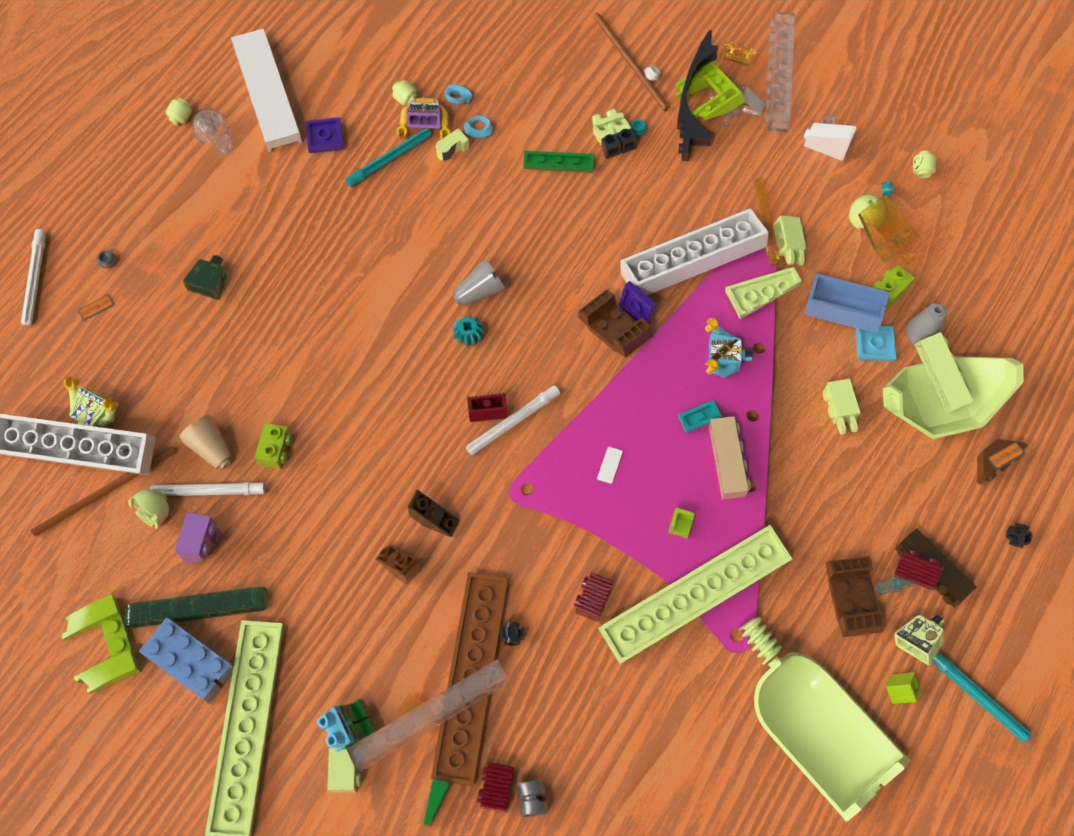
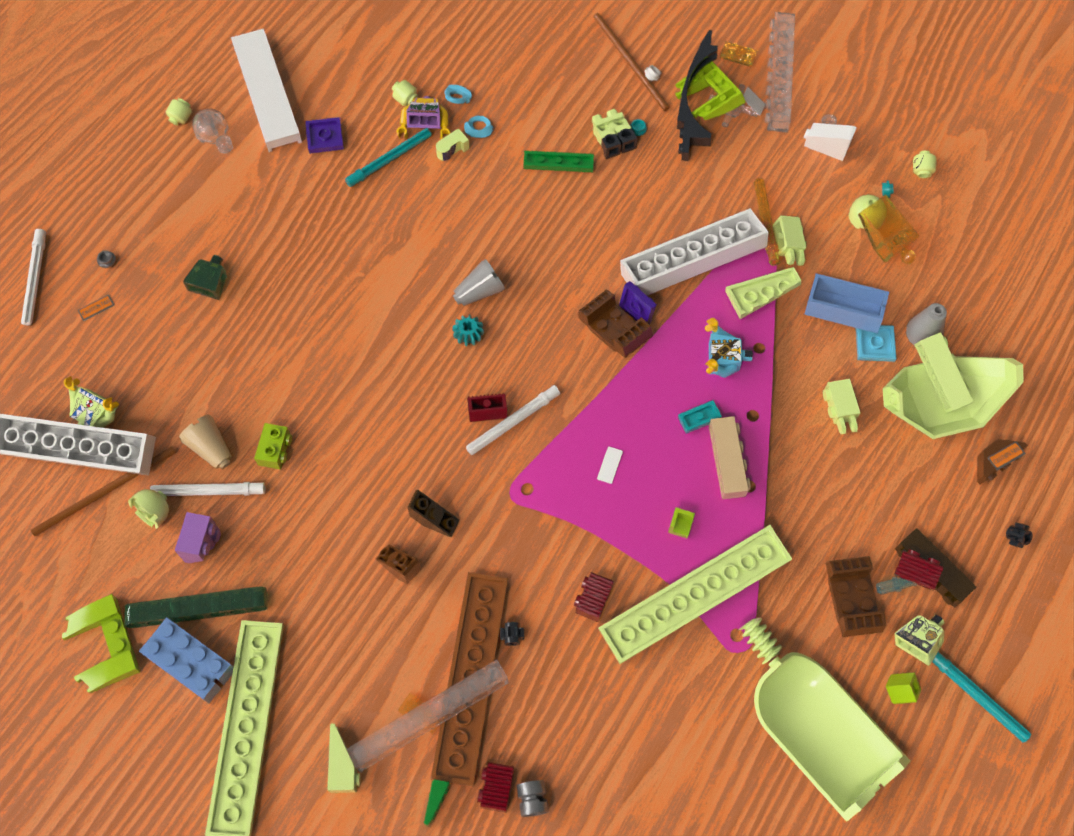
(347, 725): hips -> none
(896, 283): lime brick -> none

